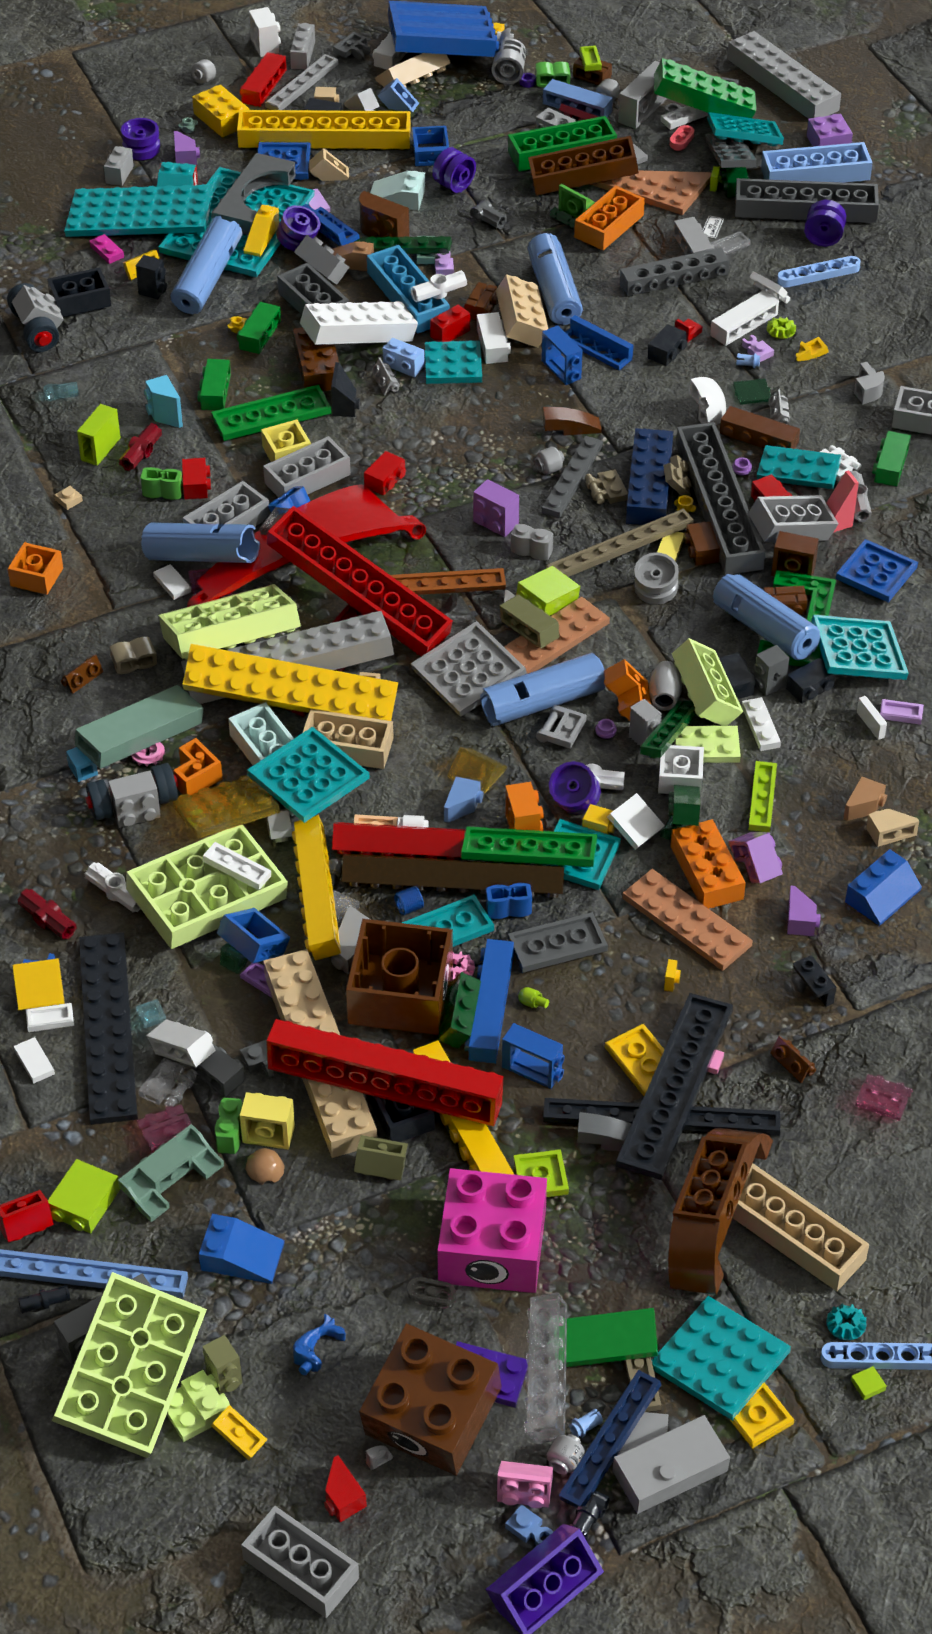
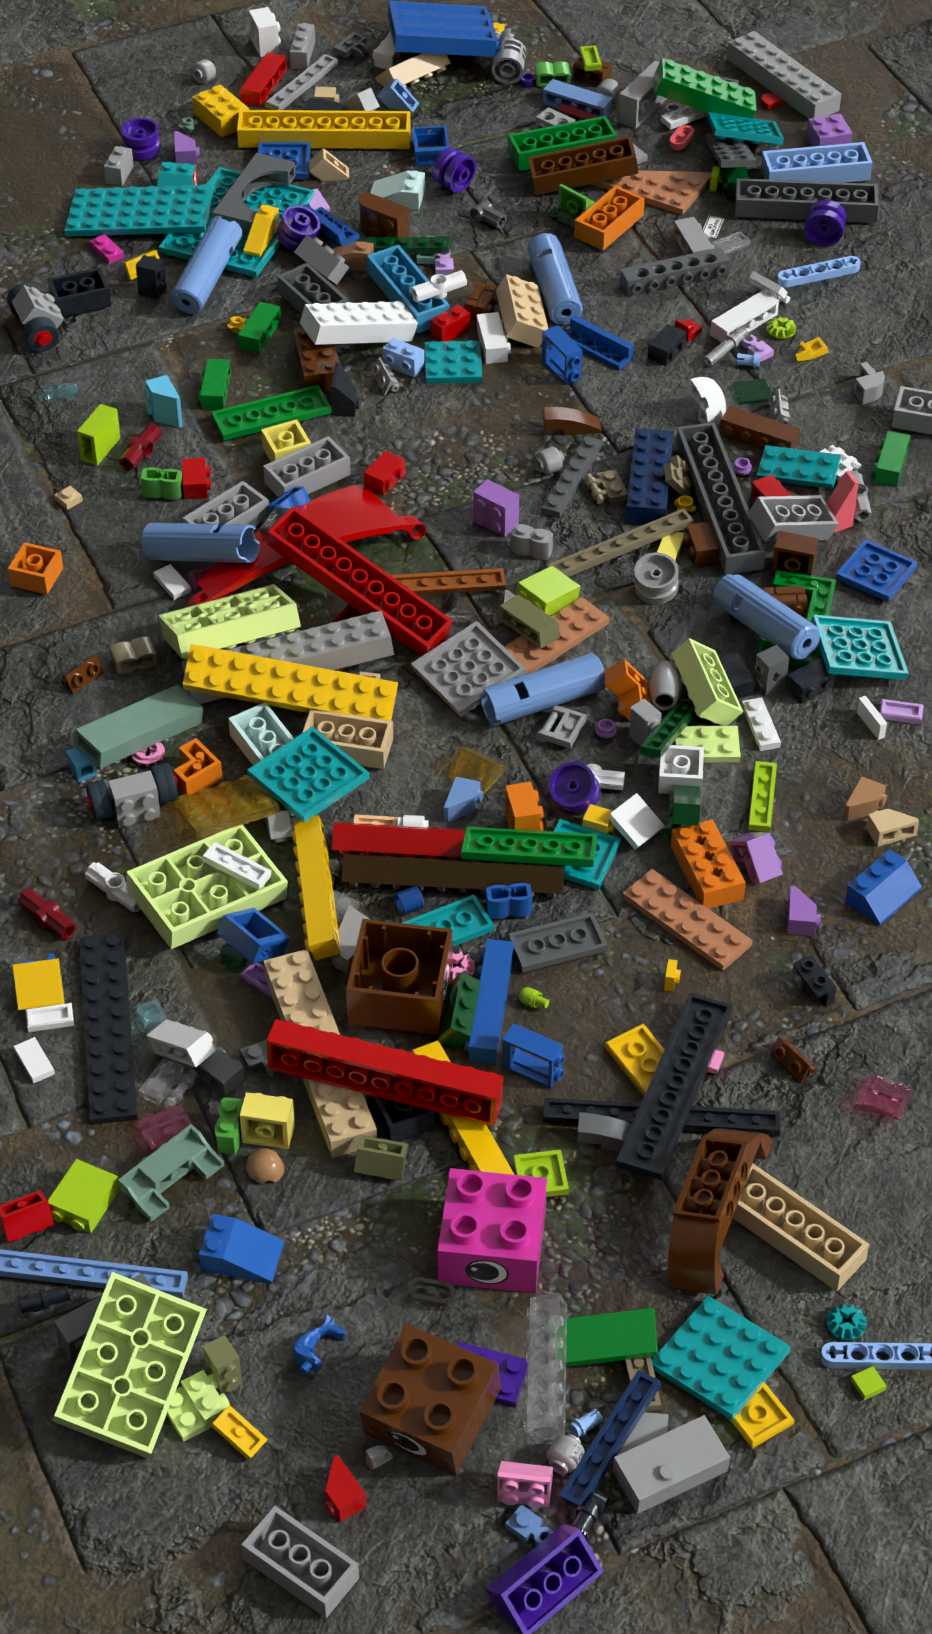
(731, 341): none -> light grey pin
(770, 101): none -> red tile

